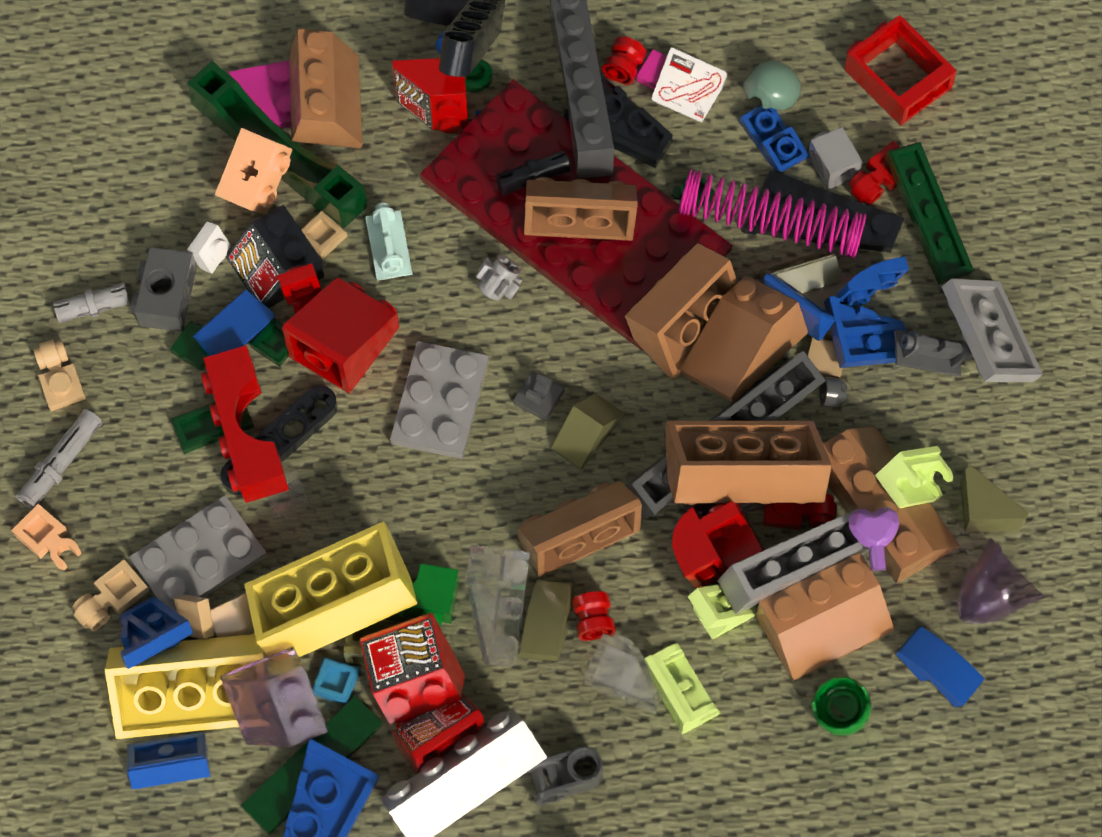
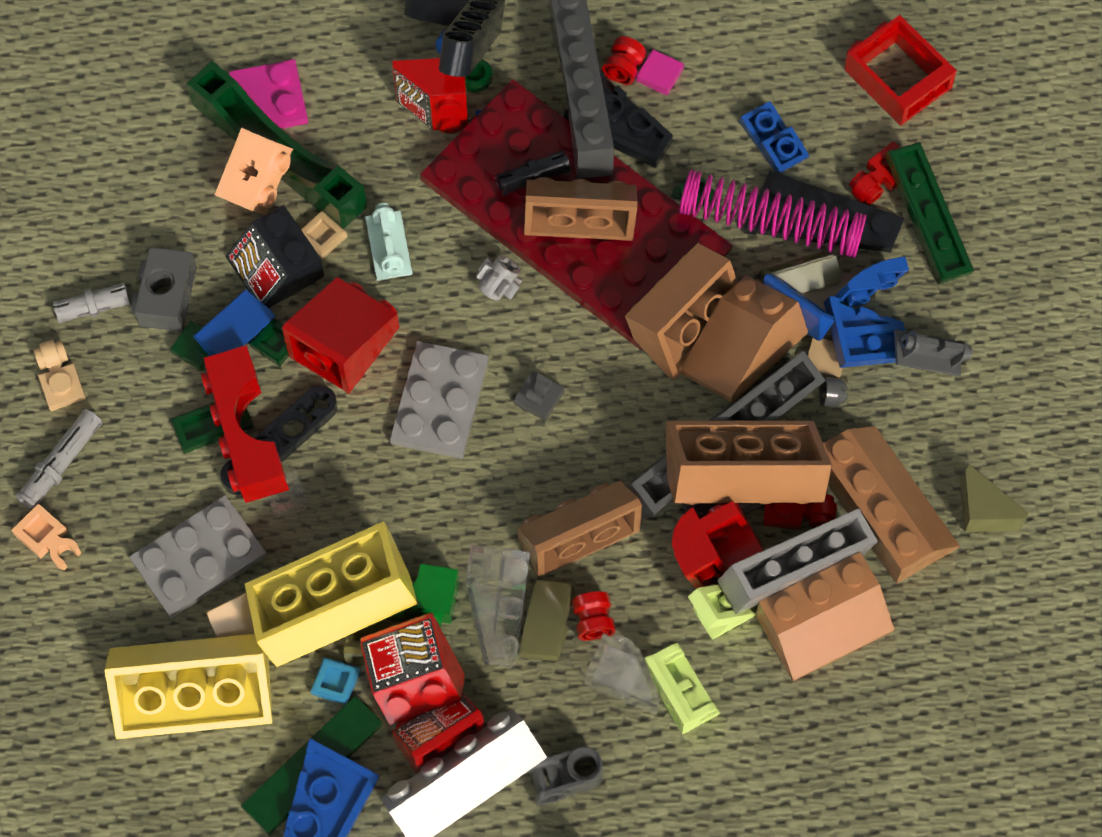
(117, 589): tan plate -> none
(150, 630): blue wing -> none
(167, 760): blue slope -> none
(198, 613): tan tile -> none
(209, 247): white plate -> none
(274, 701): slope -> none
(299, 285): red plate -> none
(324, 90): medium nougat slope -> none
(586, 429): olive slope -> none
(688, 85): white sticker -> none
(774, 84): sand green hair -> none
(834, 157): light grey brick -> none
(849, 698): green hair -> none
(874, 532): medium lavender rock -> none
(910, 476): yellowish green hinge -> none
(936, 661): blue slope -> none
(991, 331): light grey plate -> none
(994, 588): helmet -> none

